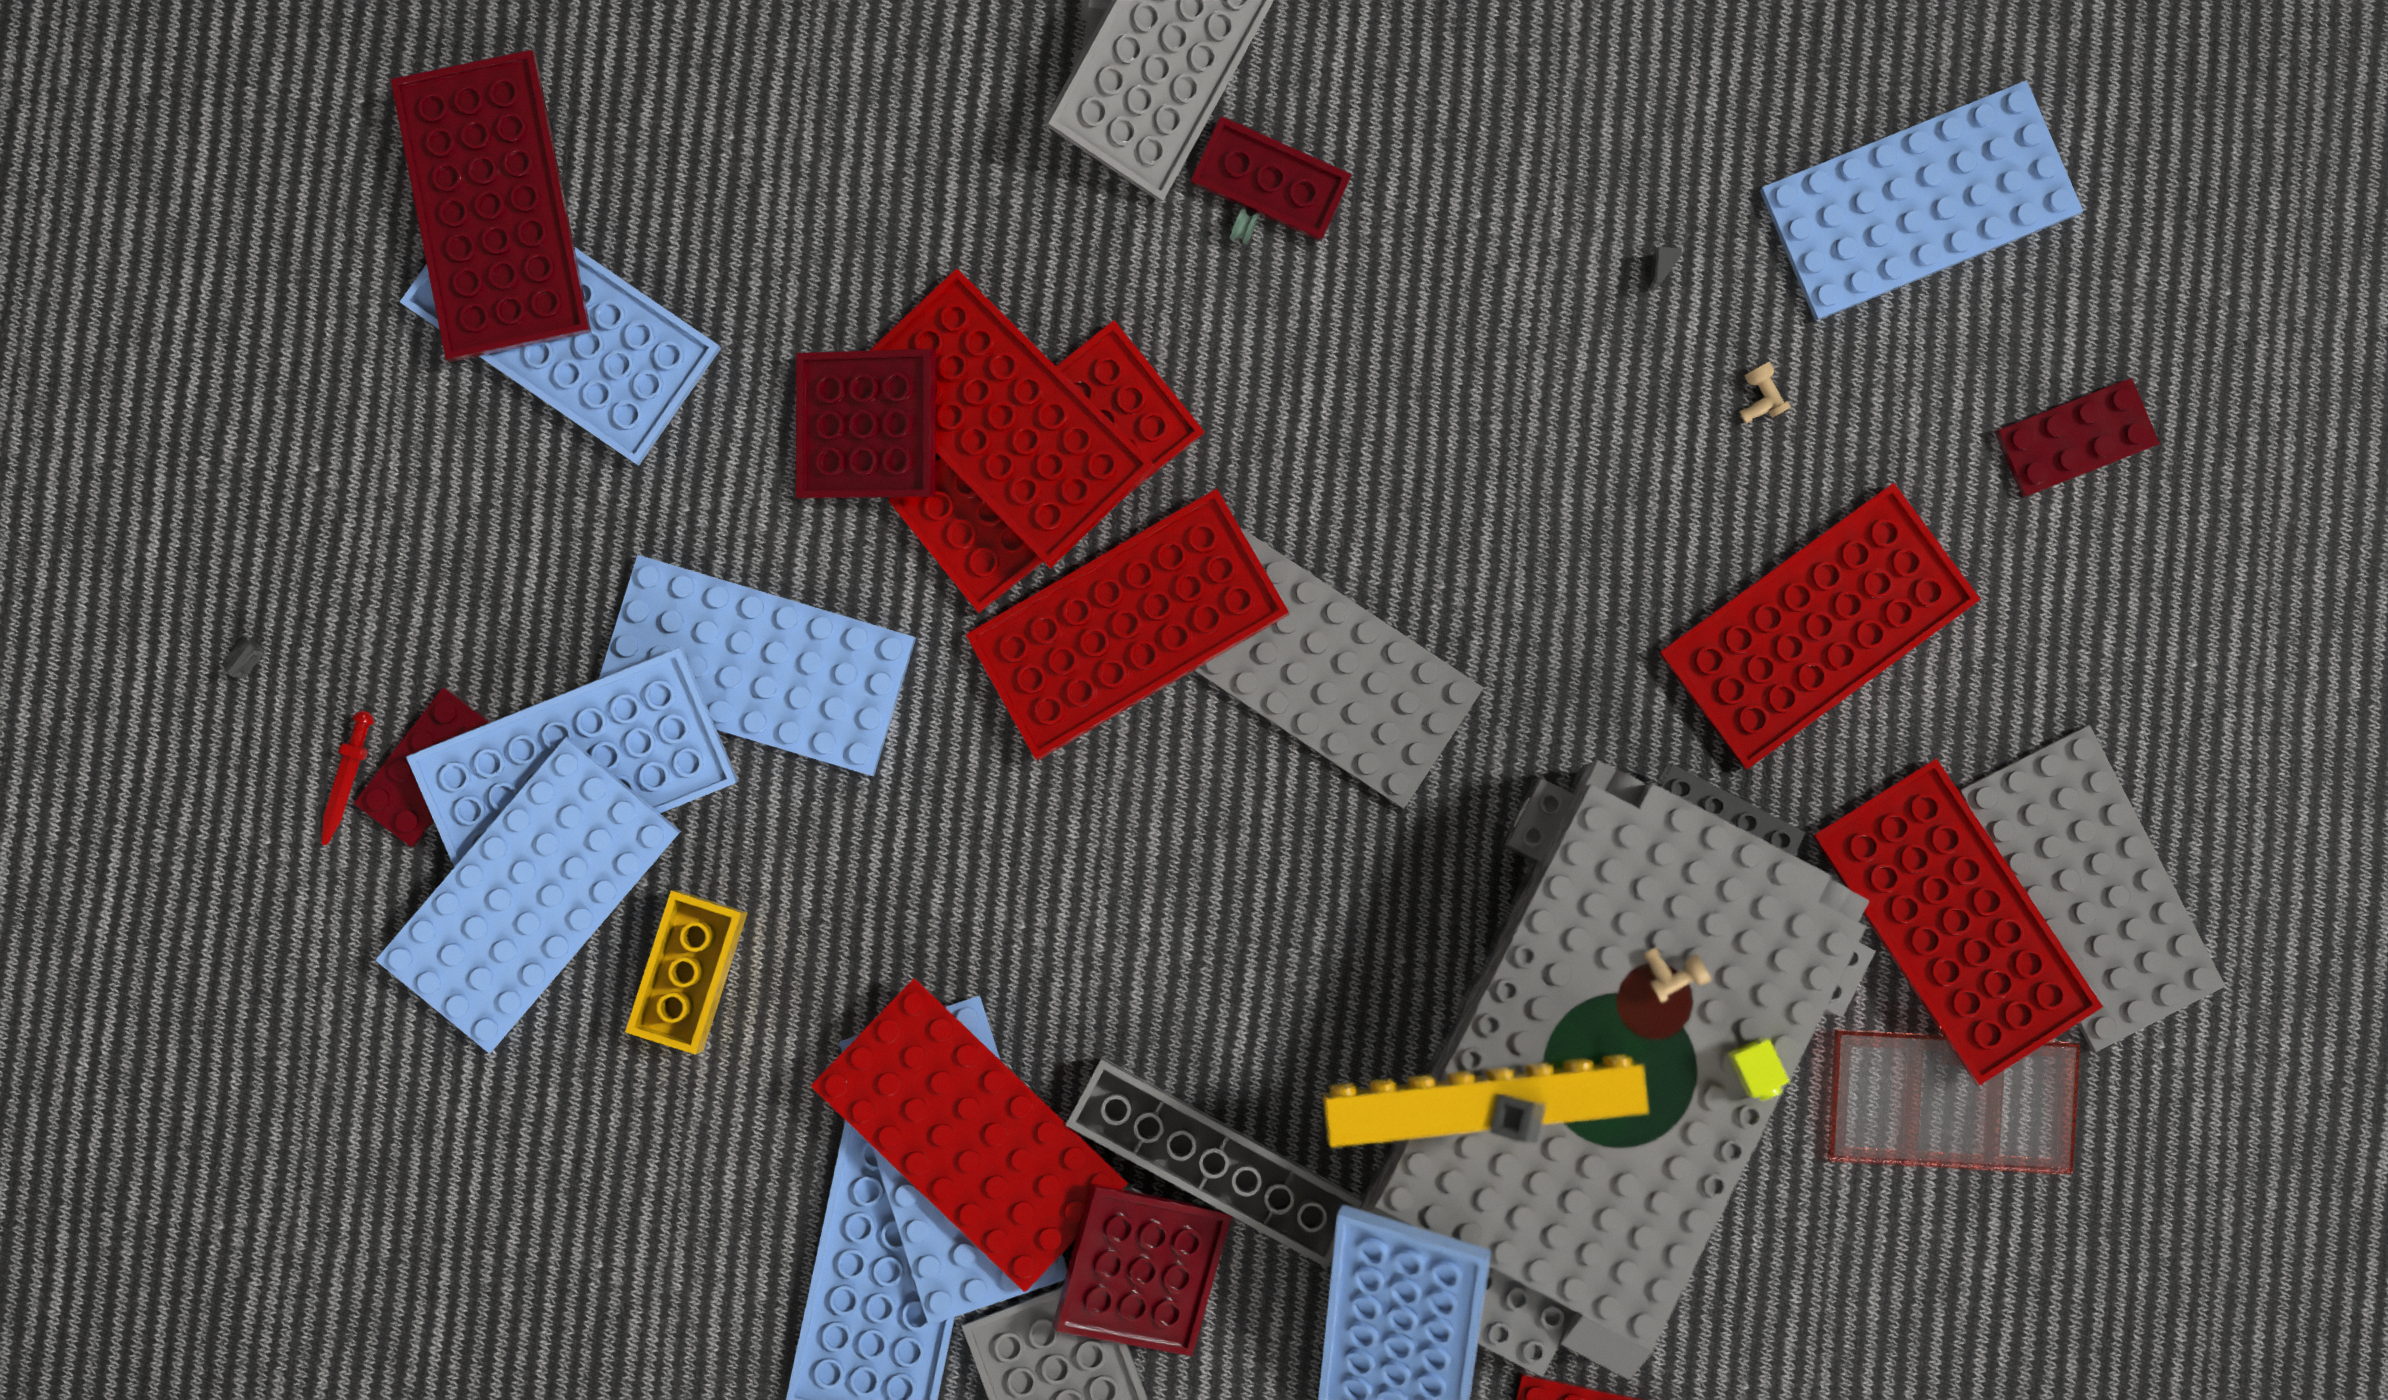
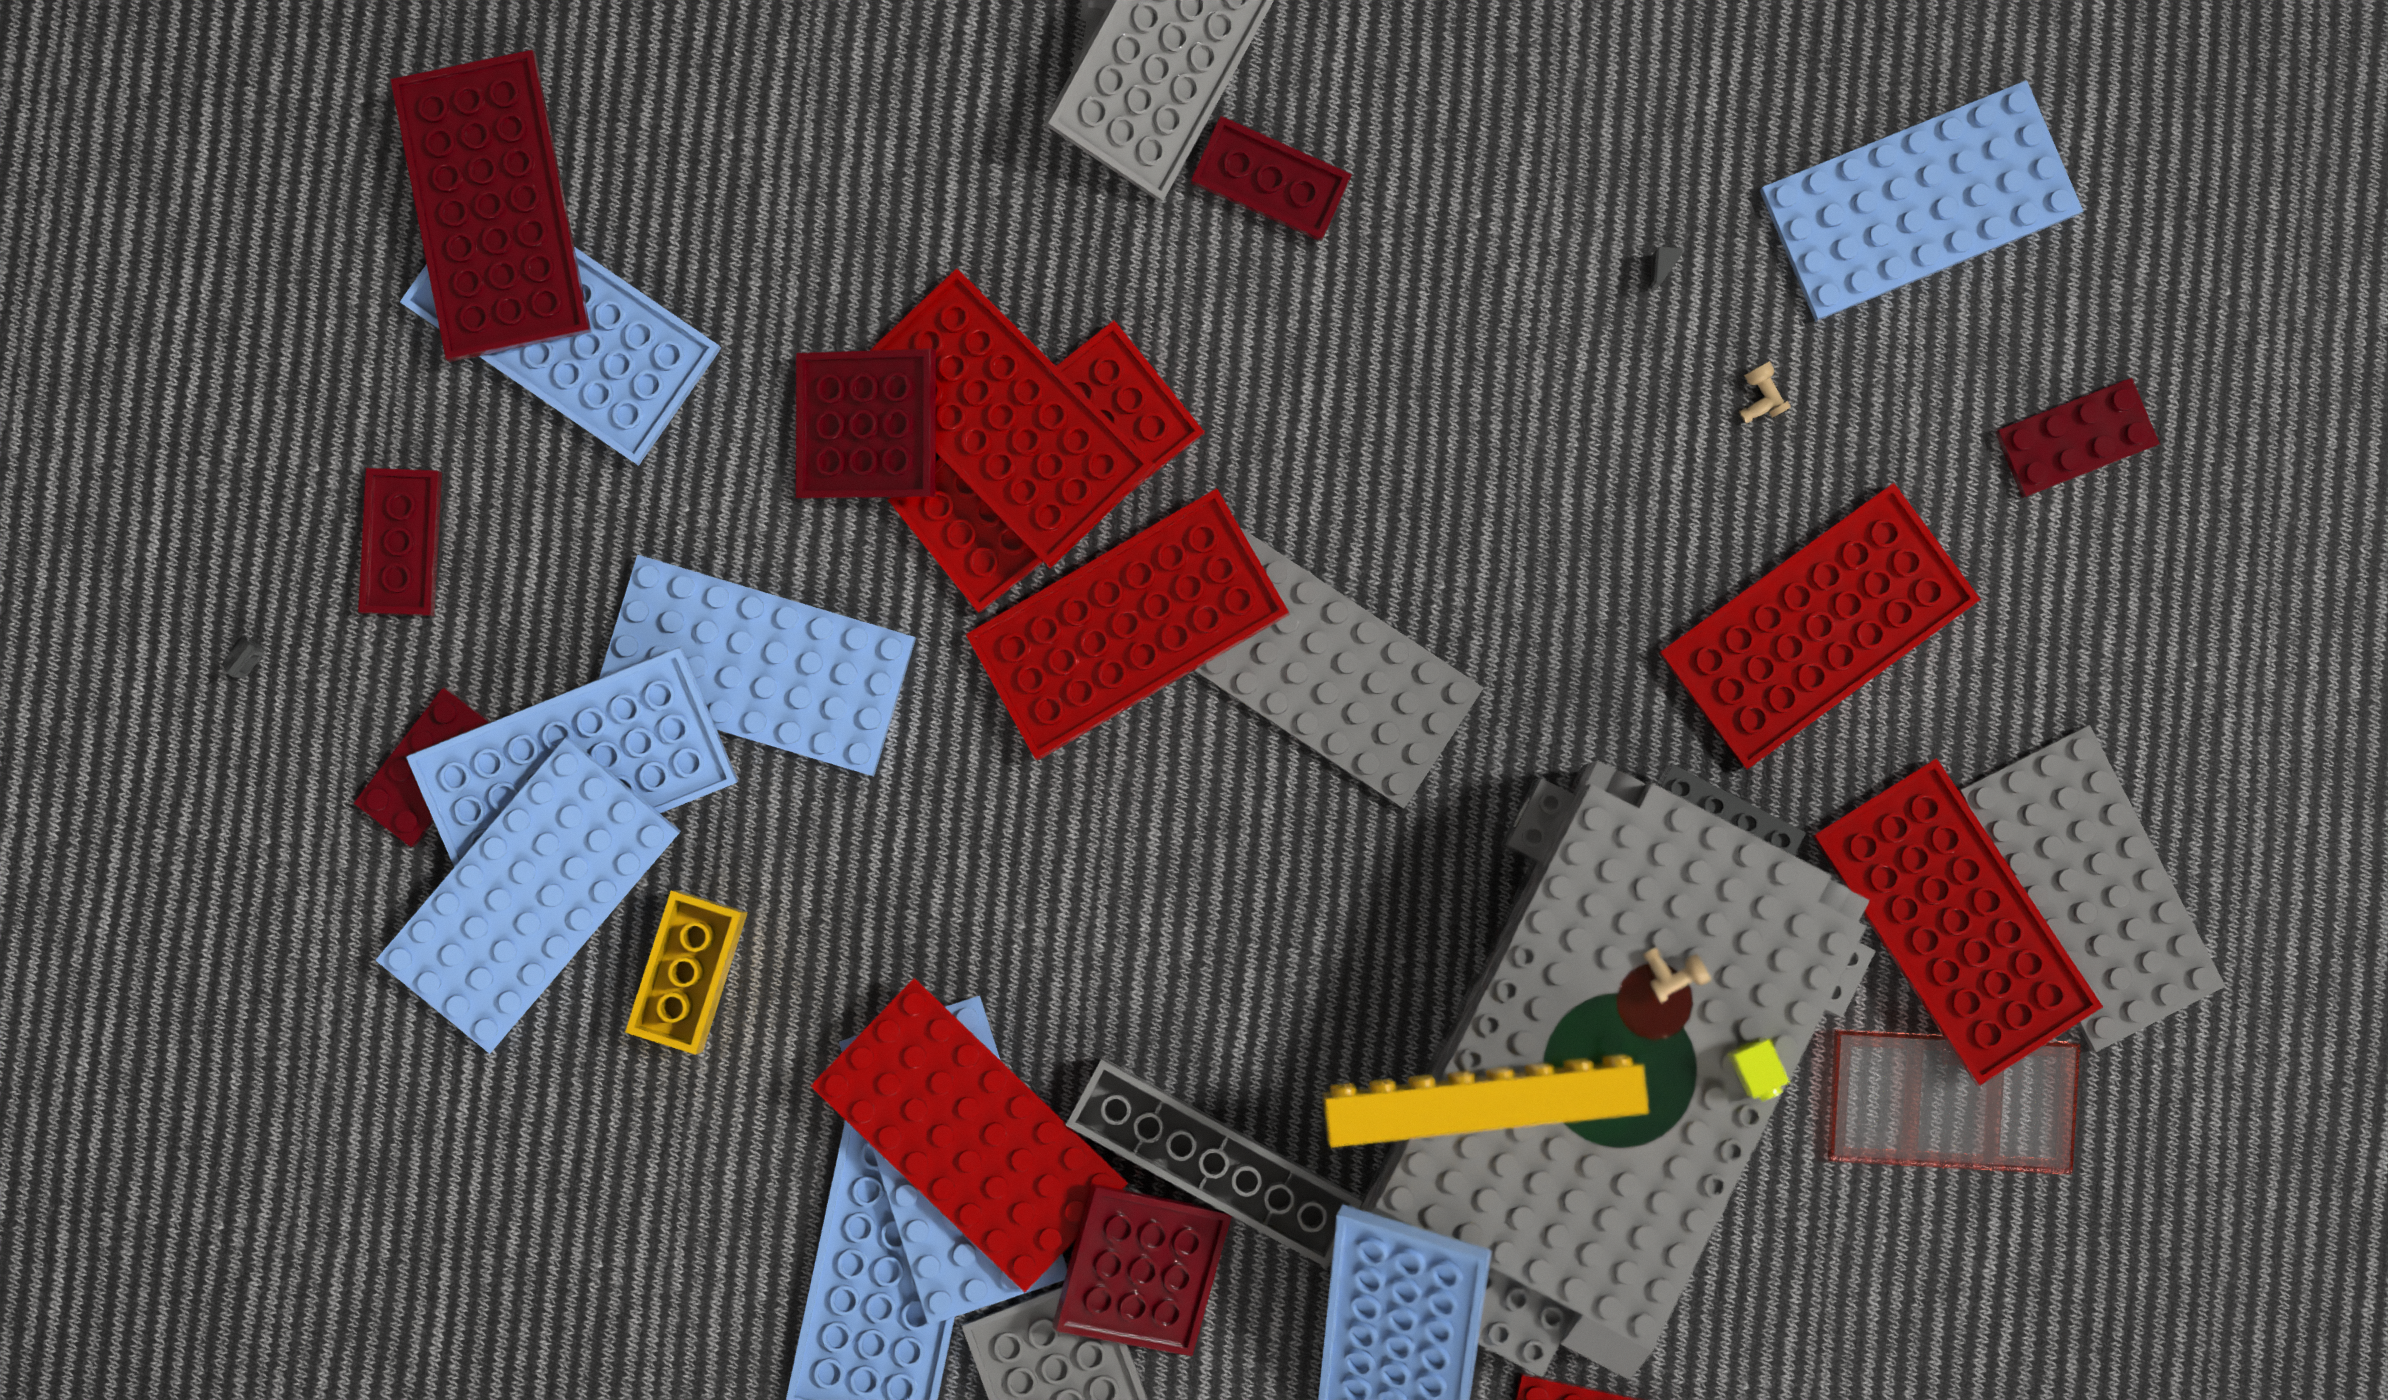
(352, 754): red sword -> none
(400, 542): none -> dark red plate
(1244, 226): sand green bush -> none
(1517, 1118): dark grey slope -> none

